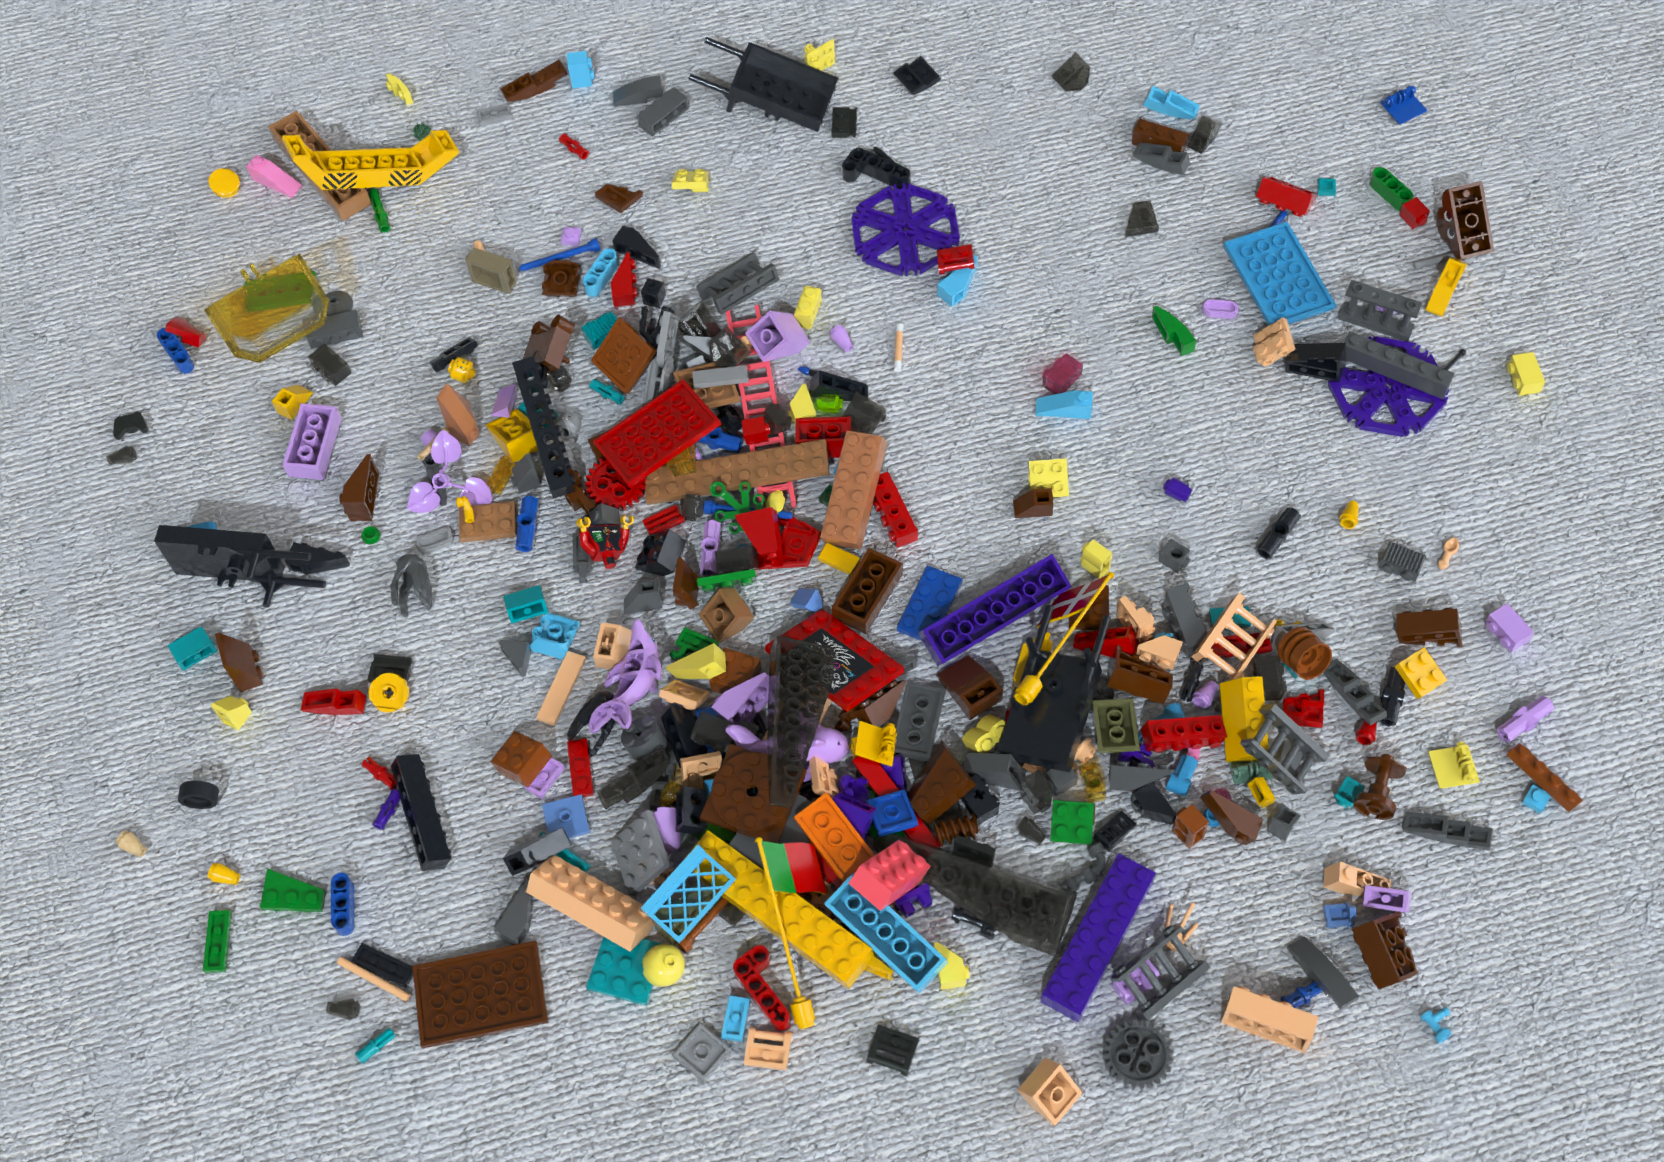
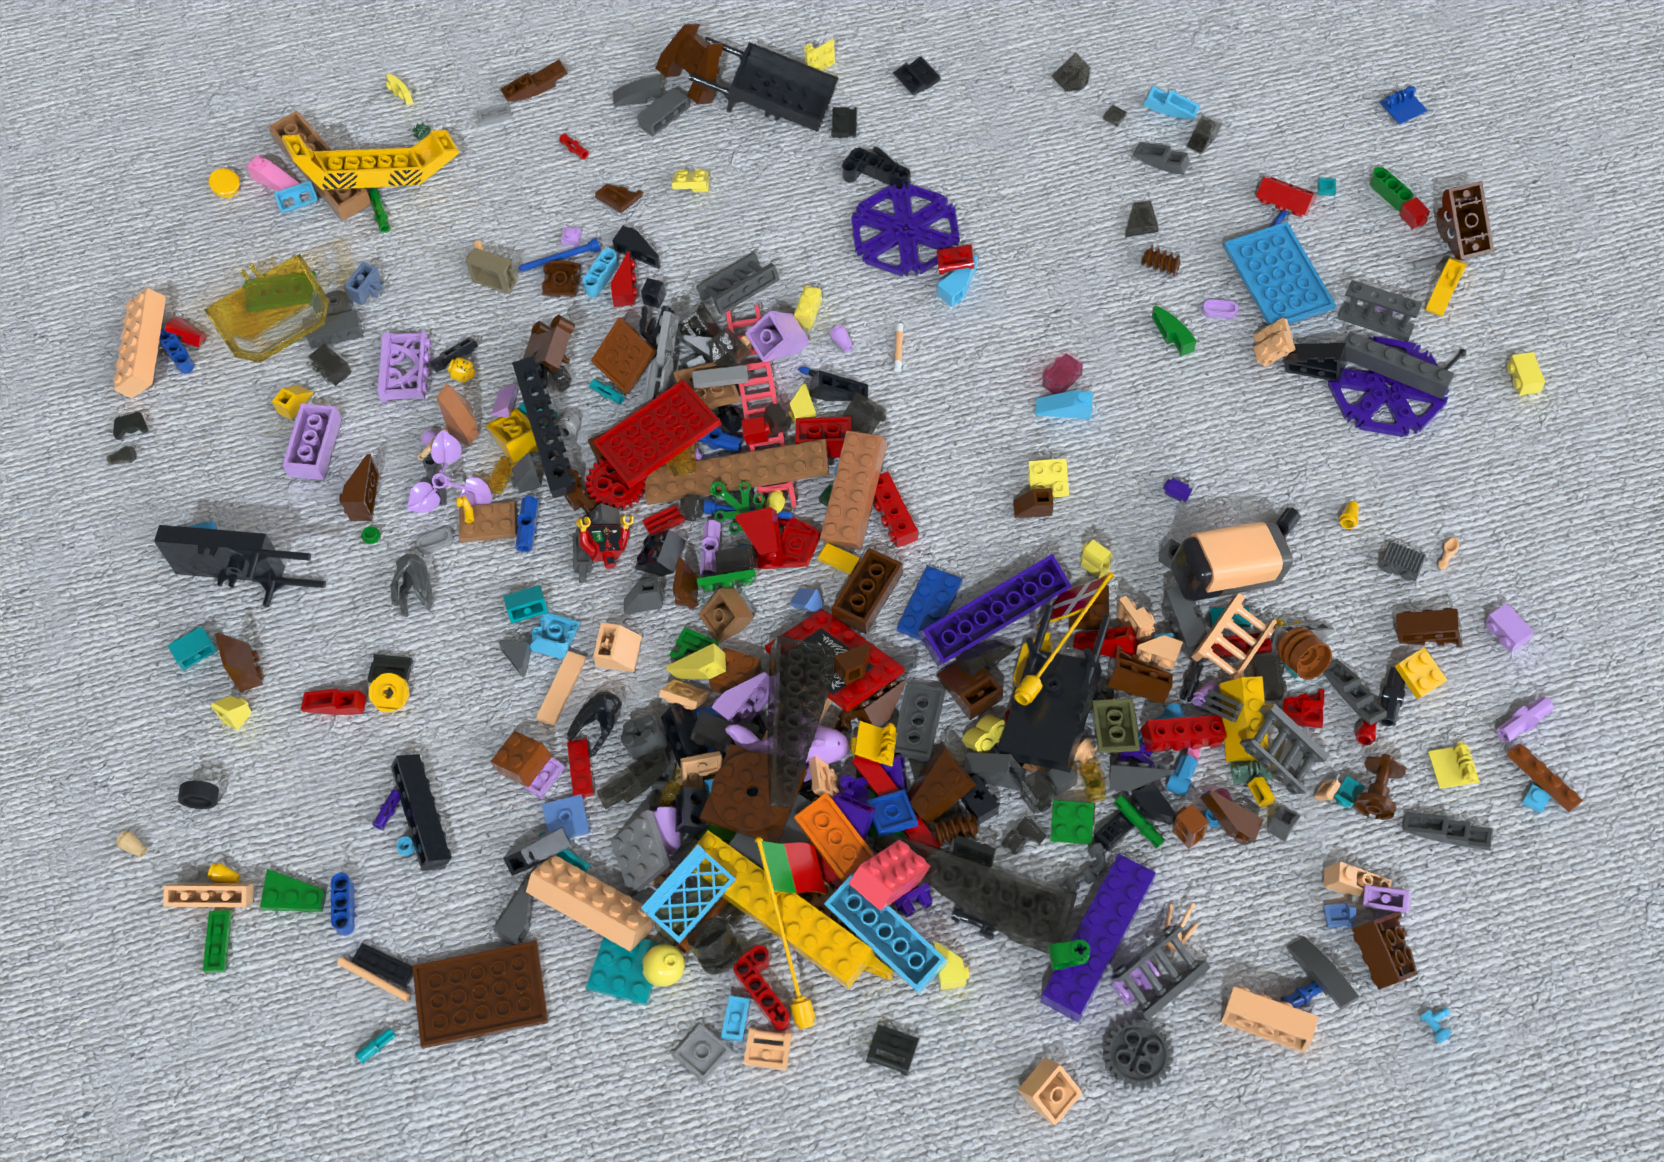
(139, 343): none -> light nougat brick
(208, 894): none -> light nougat brick
(294, 192): none -> medium azure piece
(320, 561): black slope -> none
(344, 1009): clear smoke cone -> none
(363, 283): none -> sand blue brick
(379, 772): red pin -> none
(389, 347): none -> lavender fence
(402, 843): none -> medium azure plate
(579, 69): medium azure brick -> none
(597, 330): teal brick -> none
(635, 677): lavender animal -> none
(696, 57): none -> reddish brown wedge
(715, 945): none -> clear smoke wheel
(829, 403): clear neon green brick -> none
(853, 663): none -> reddish brown slope
(984, 655): none -> clear smoke slope
(1013, 842): none -> clear smoke wheel
(1066, 955): none -> green piece
(1114, 115): none -> clear smoke tile
(1146, 829): none -> green pin
(1158, 133): reddish brown slope -> none
(1161, 260): none -> reddish brown piece
(1209, 700): none -> dark grey tile
(1231, 560): none -> light nougat piece
(1327, 790): none -> light nougat tile

